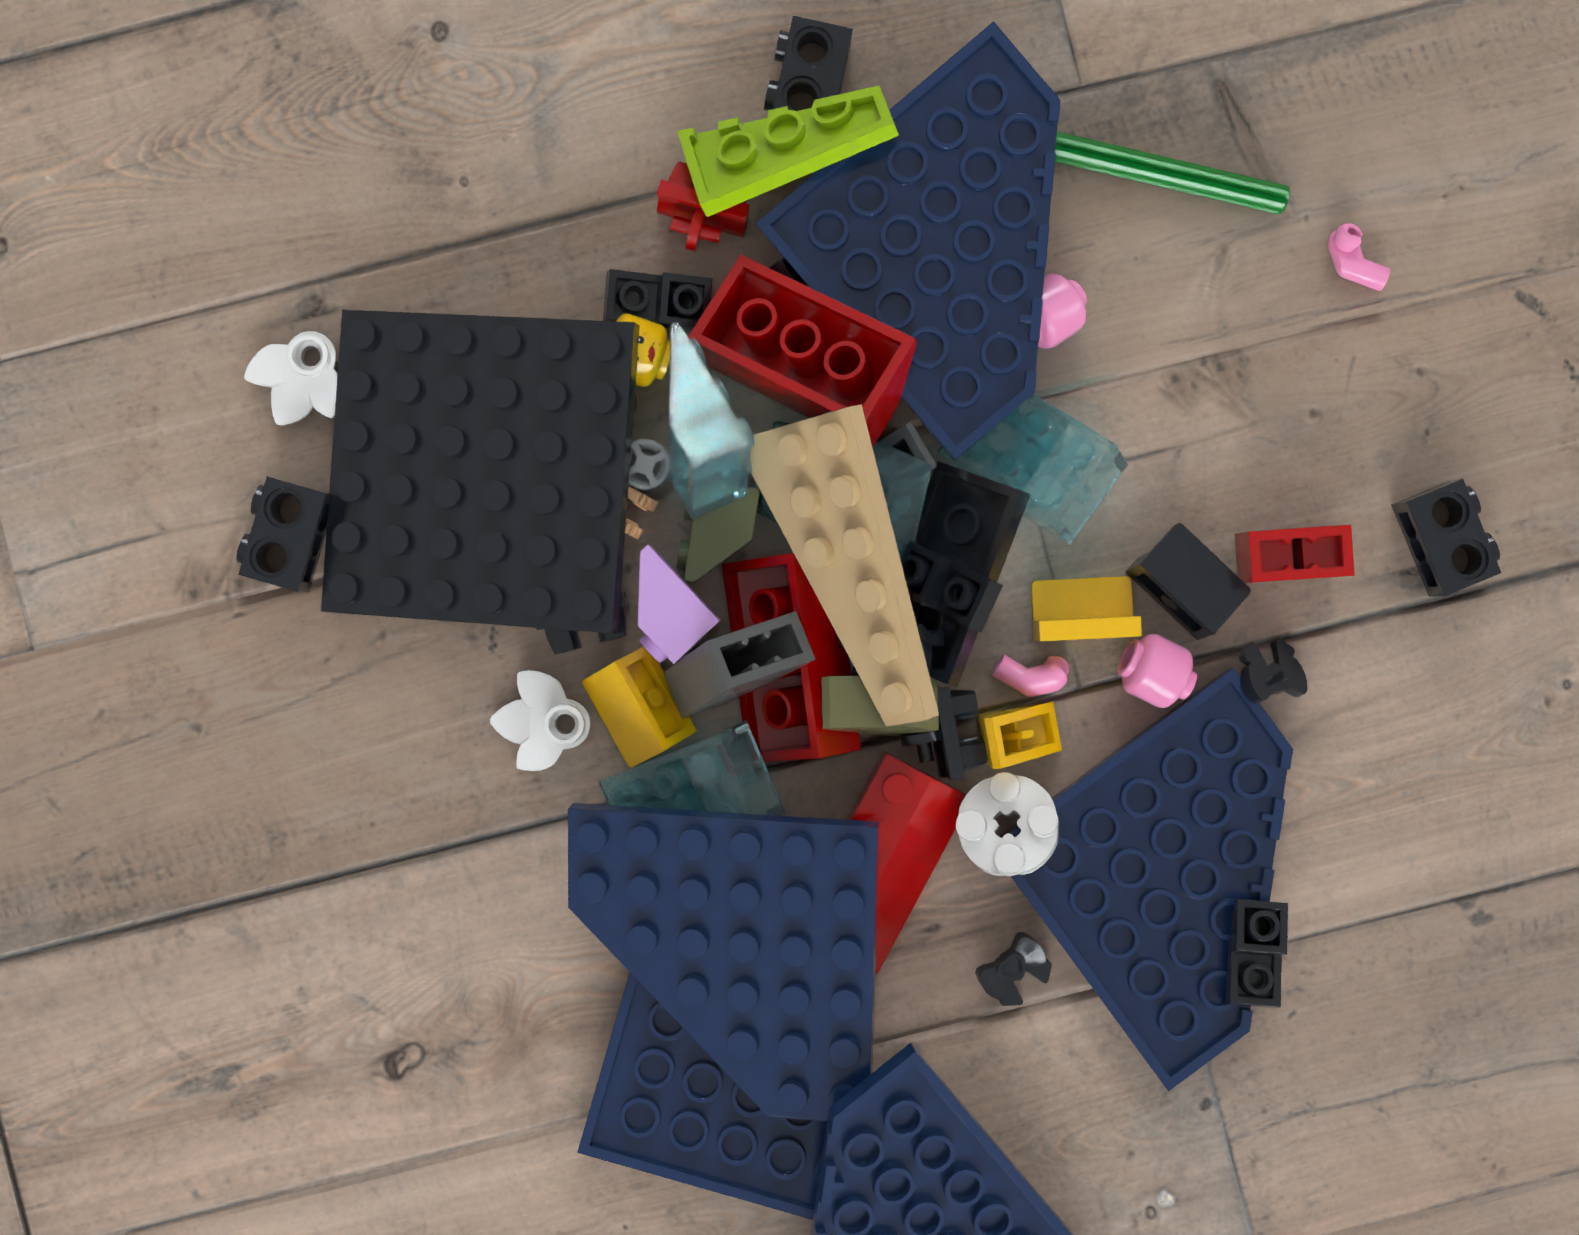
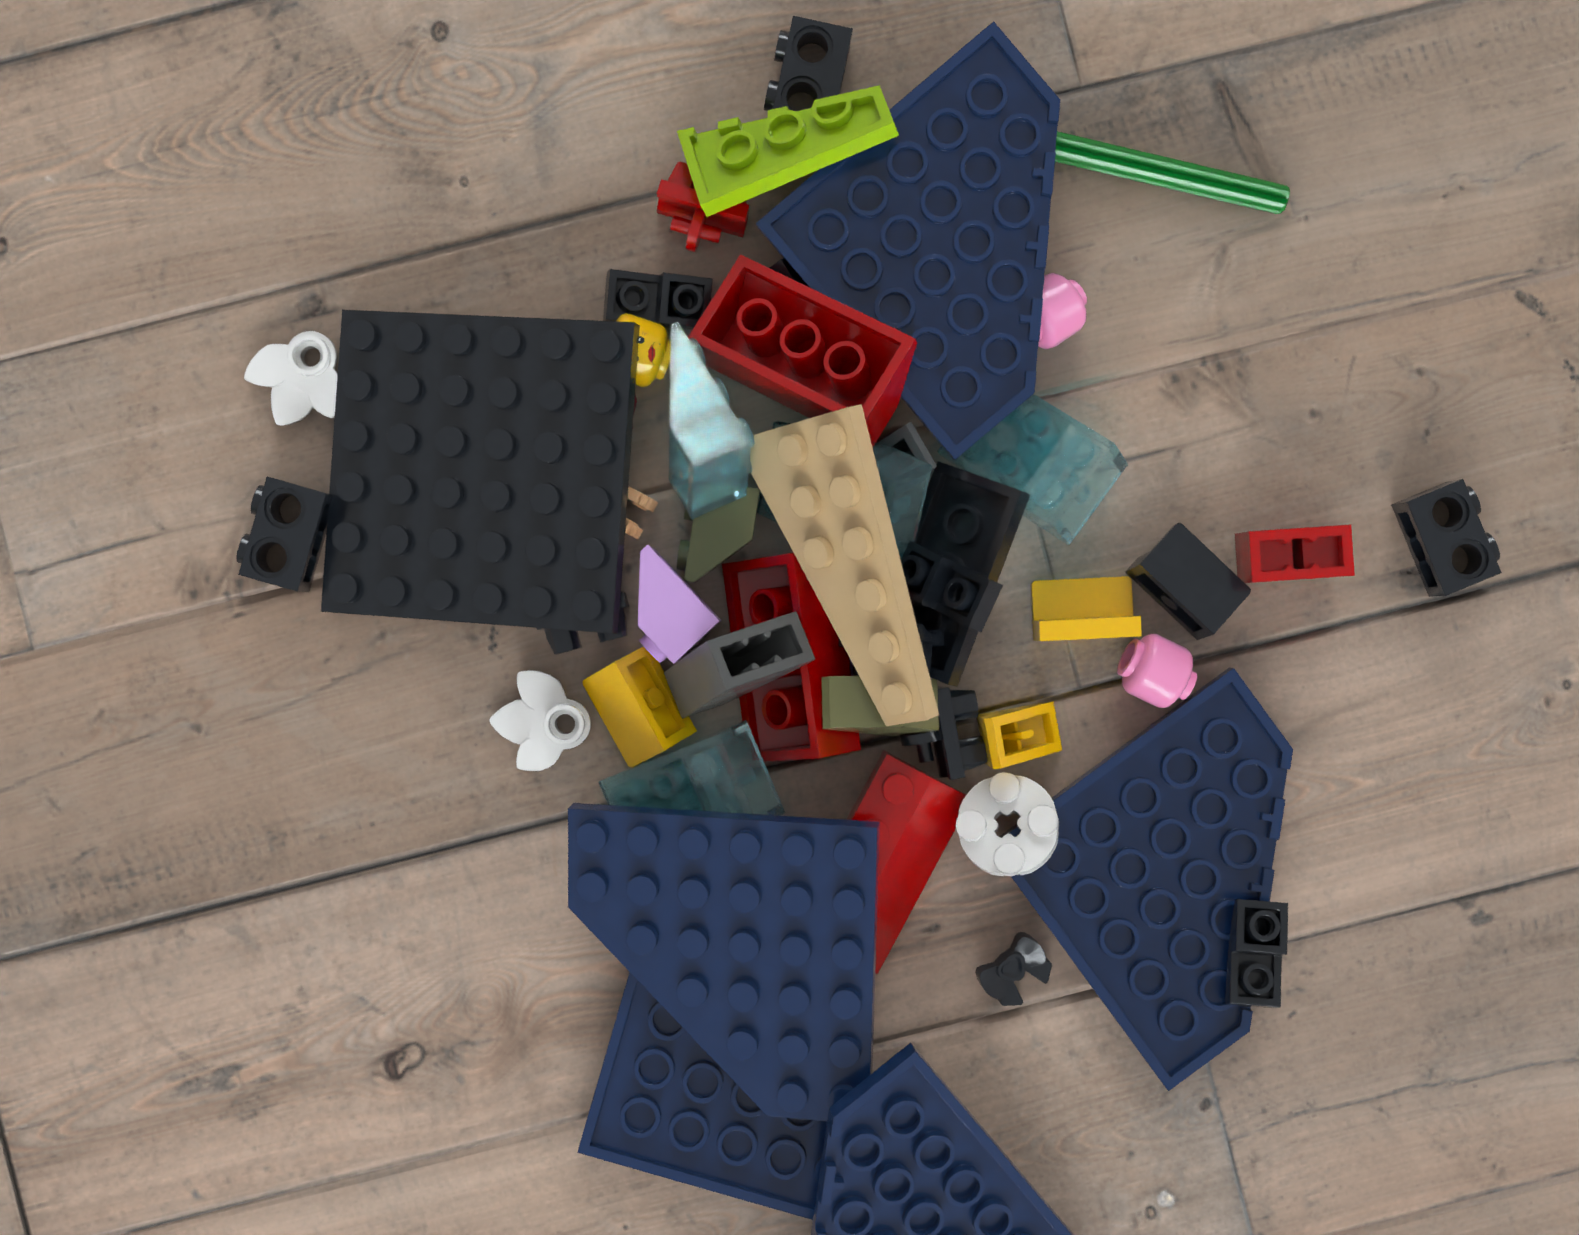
(642, 461): light grey wheel -> none
(1033, 681): bright pink arm -> none
(1282, 675): black piece -> none
(1349, 259): bright pink arm -> none

